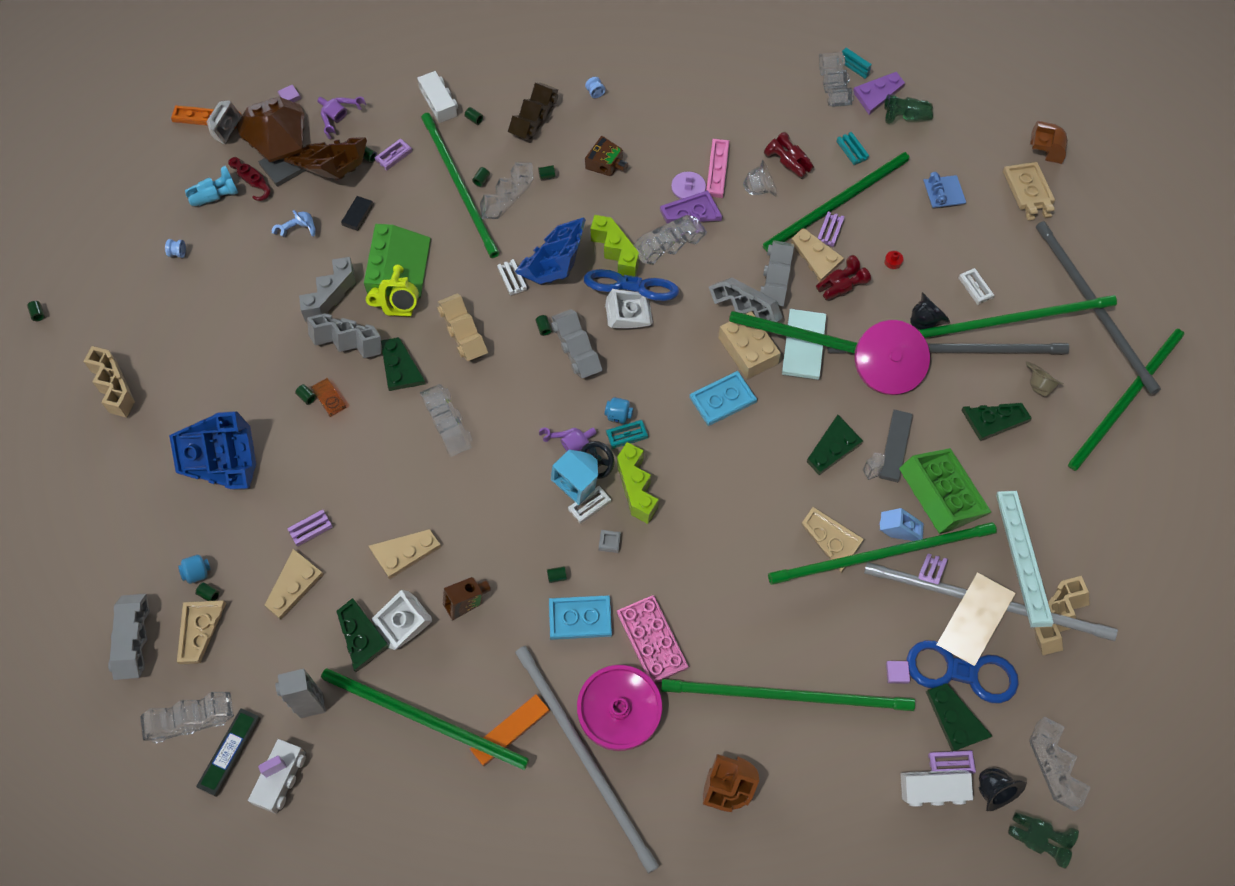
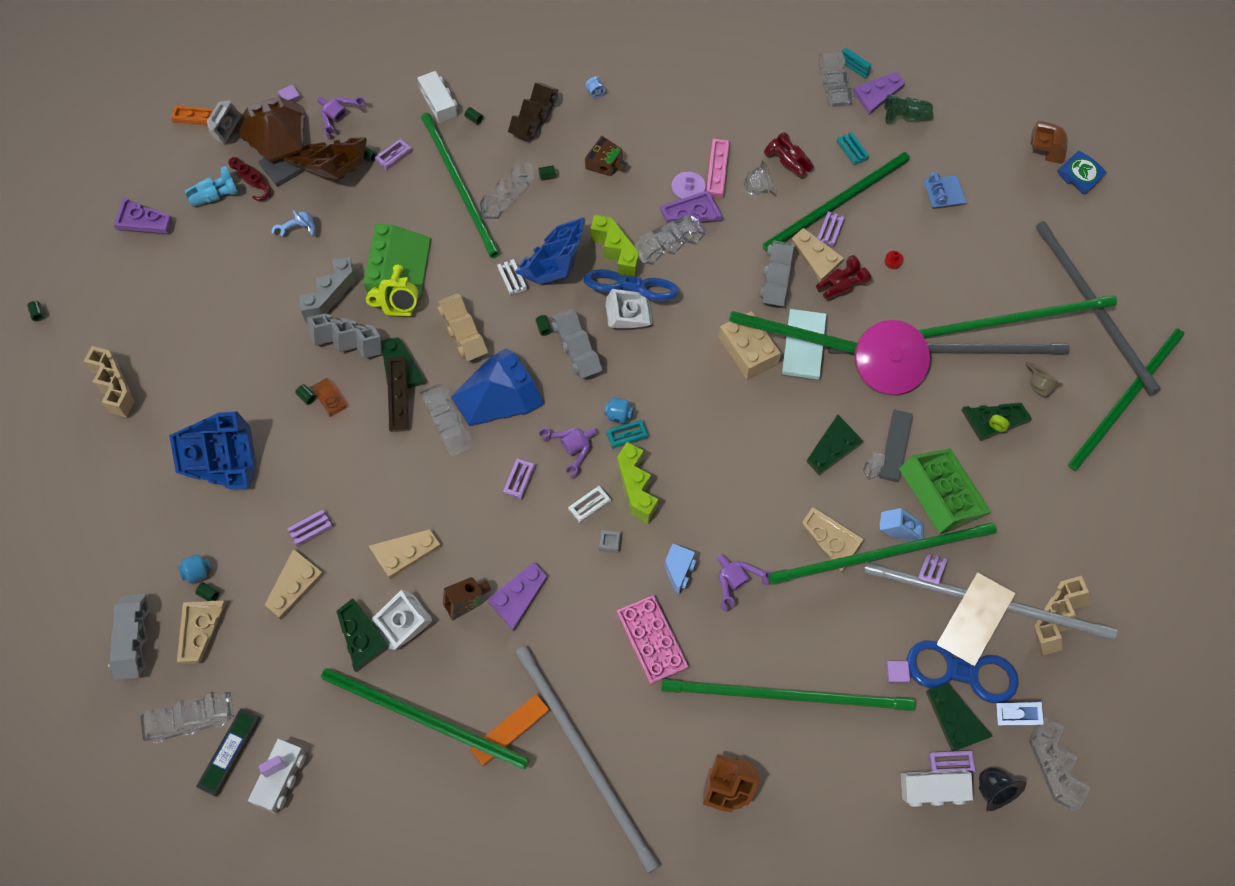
(139, 218): none -> medium lavender wing
(175, 248): light blue wheel -> none
(300, 693): light grey brick -> none
(357, 213): black tile -> none
(397, 394): none -> dark brown tile
(481, 176): dark green hinge -> none
(497, 391): none -> blue wedge
(514, 493): none -> lavender tile
(515, 597): none -> medium lavender wing
(556, 574): dark green hinge -> none
(578, 471): medium azure piece -> none
(580, 617): medium azure tile -> none
(619, 707): dark pink dish -> none
(677, 565): none -> light blue slope
(723, 398): medium azure tile -> none
(734, 576): none -> medium lavender piece
(746, 299): light grey brick -> none
(927, 314): black piece -> none
(973, 287): white tile -> none
(999, 423): none -> lime tile
(1020, 713): none -> light blue slope
(1024, 560): light aqua tile -> none
(1030, 189): tan tile -> none
(1038, 834): clear green piece -> none
(1081, 171): none -> slope

